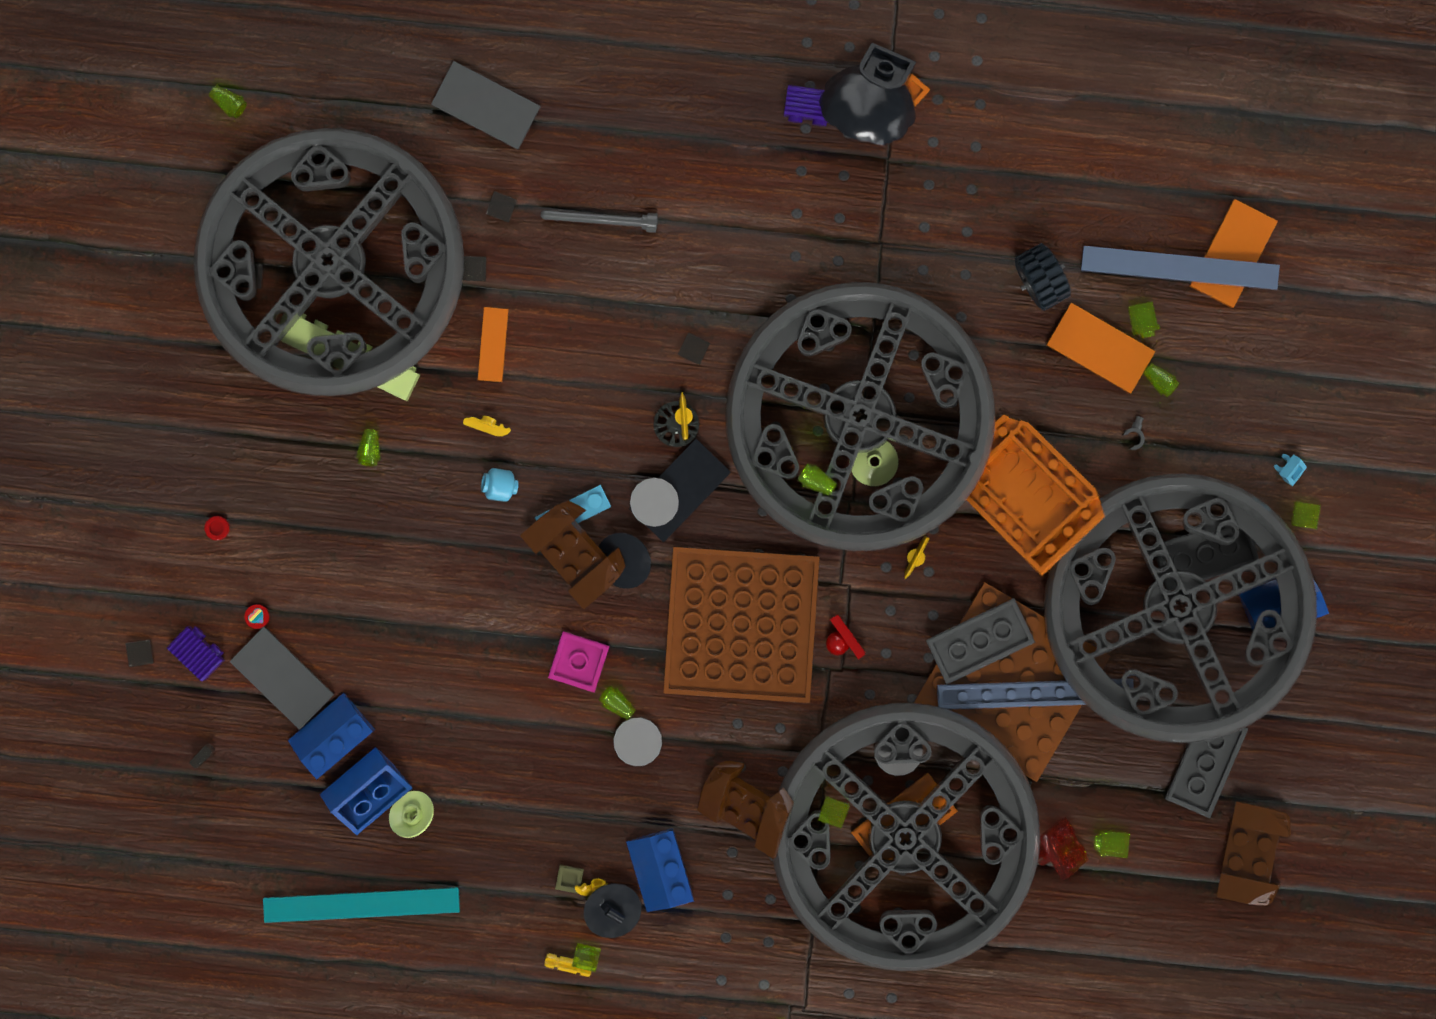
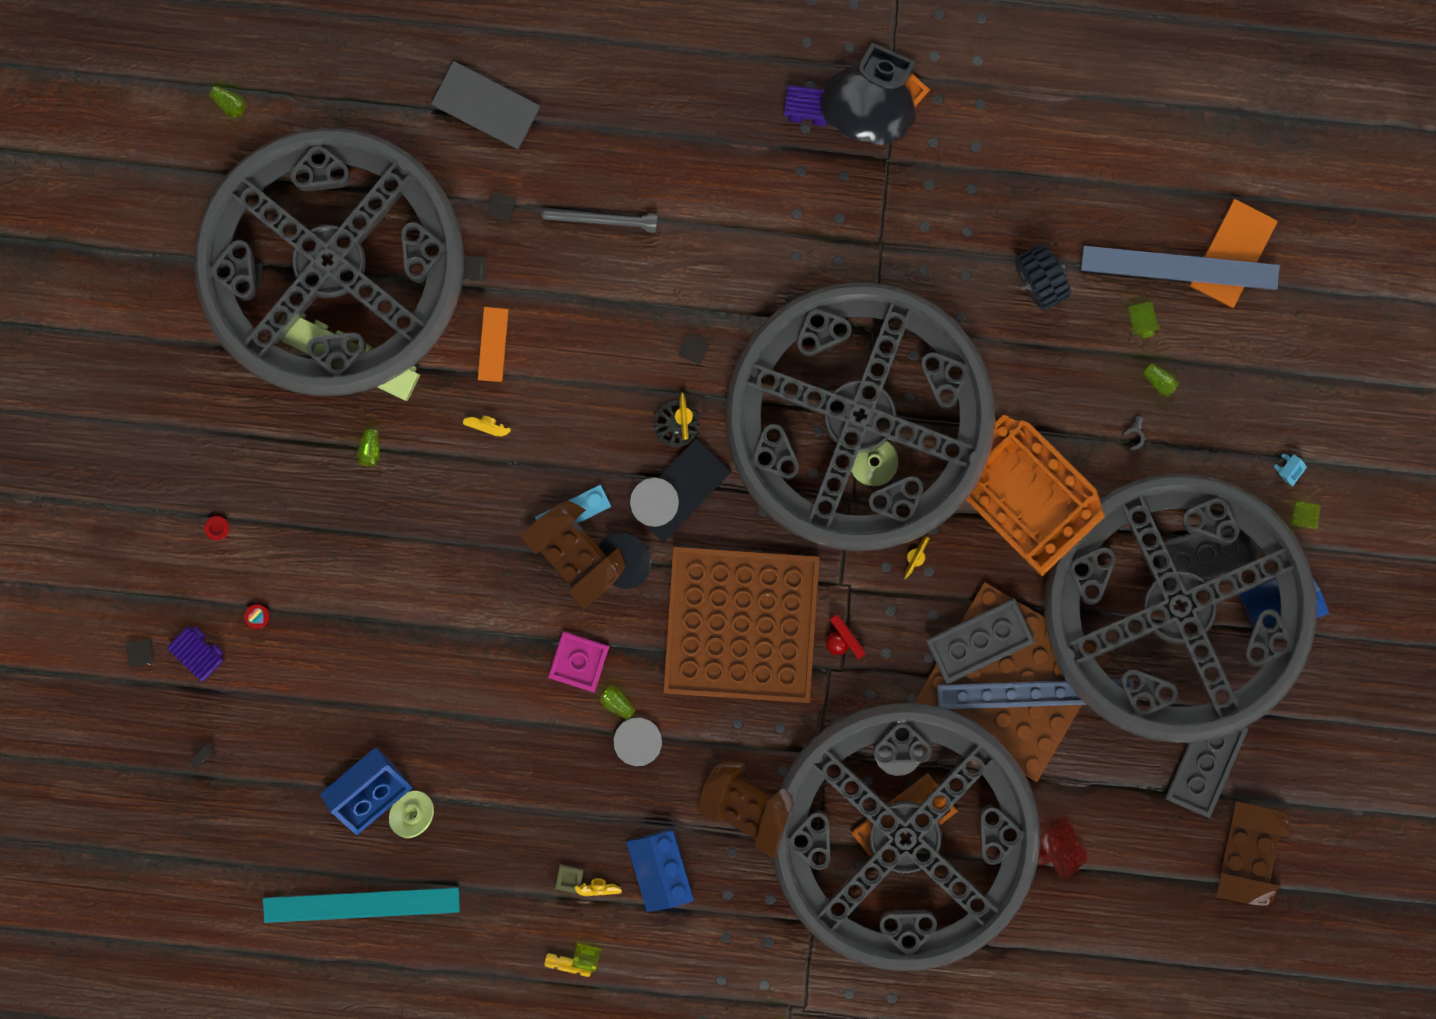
(282, 677): dark grey tile -> none
(330, 736): blue slope -> none
(499, 484): medium azure head -> none
(612, 910): black shield -> none
(816, 479): clear neon green cone -> none
(833, 812): clear neon green tile -> none
(1100, 348): orange tile -> none
(1112, 844): clear neon green bracket -> none

